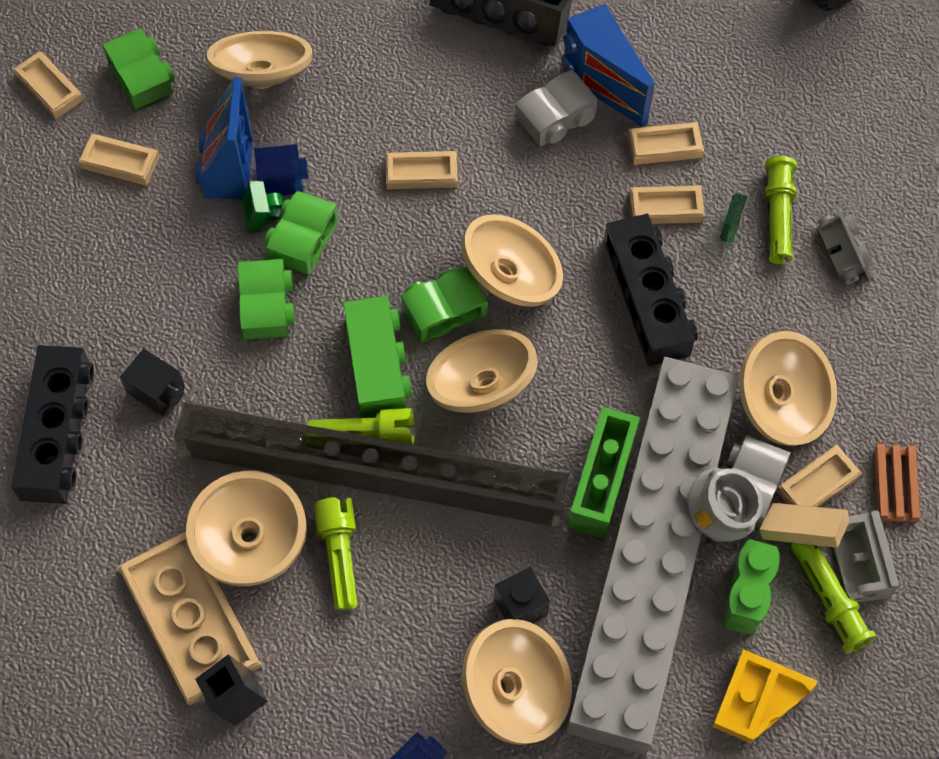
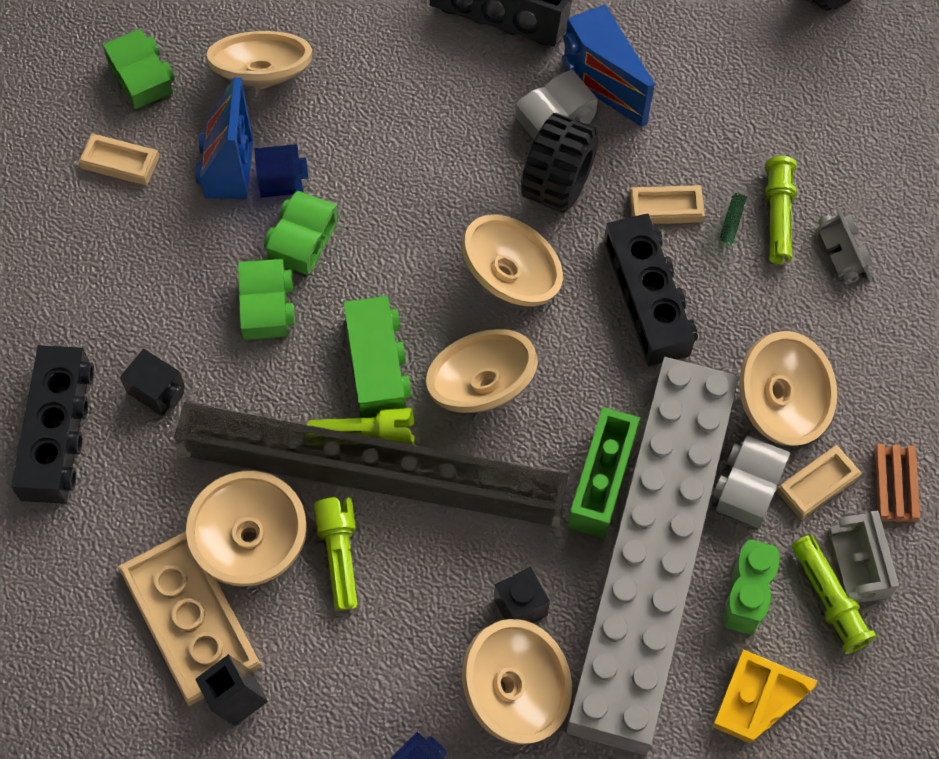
(48, 85): tan tile -> none
(259, 206): green tile -> none
(421, 170): tan tile -> none
(444, 304): bright green brick -> none
(559, 162): none -> black tyre
(665, 143): tan tile -> none
(724, 504): light grey hat -> none
(805, 524): tan tile -> none

